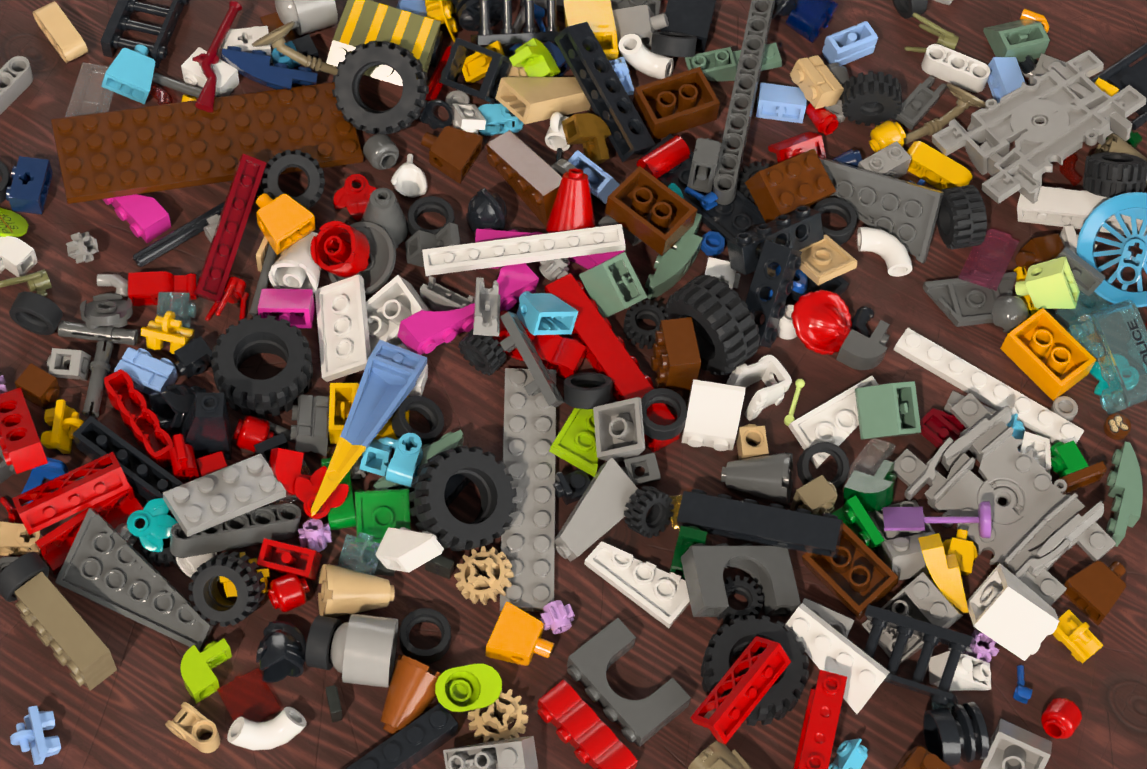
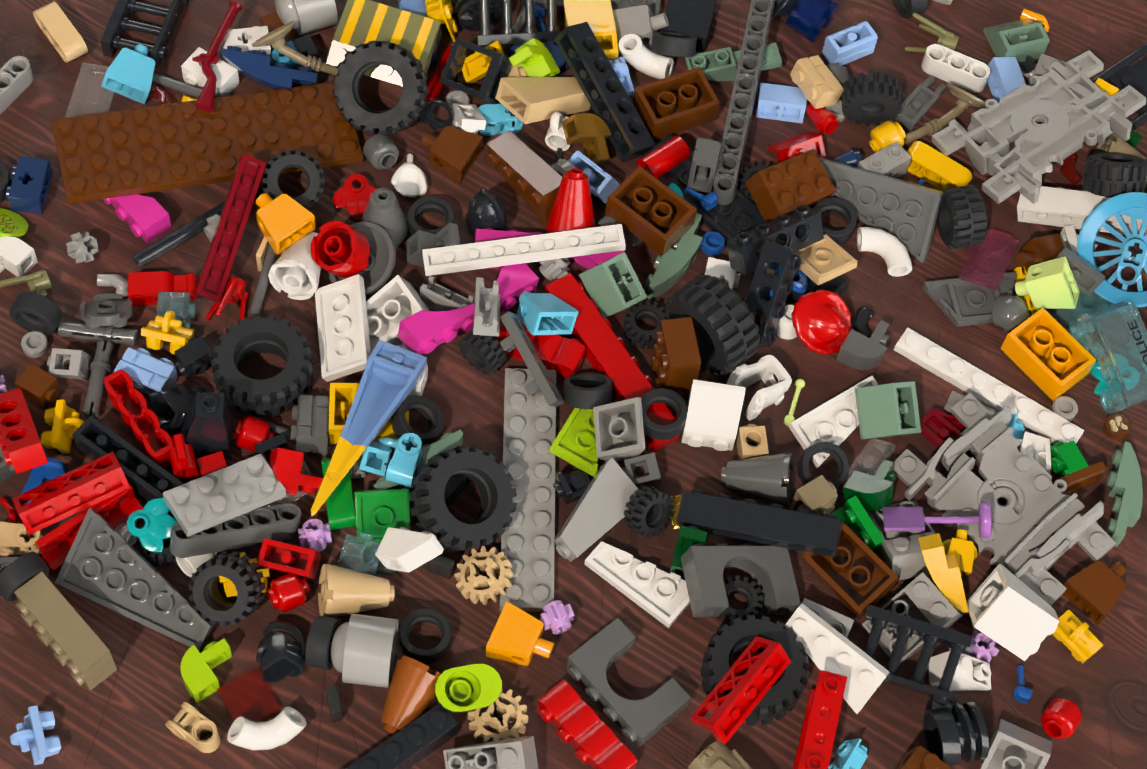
(34, 344): none -> light grey tile
(288, 304): dark pink brick -> none
(307, 490): red plate -> none

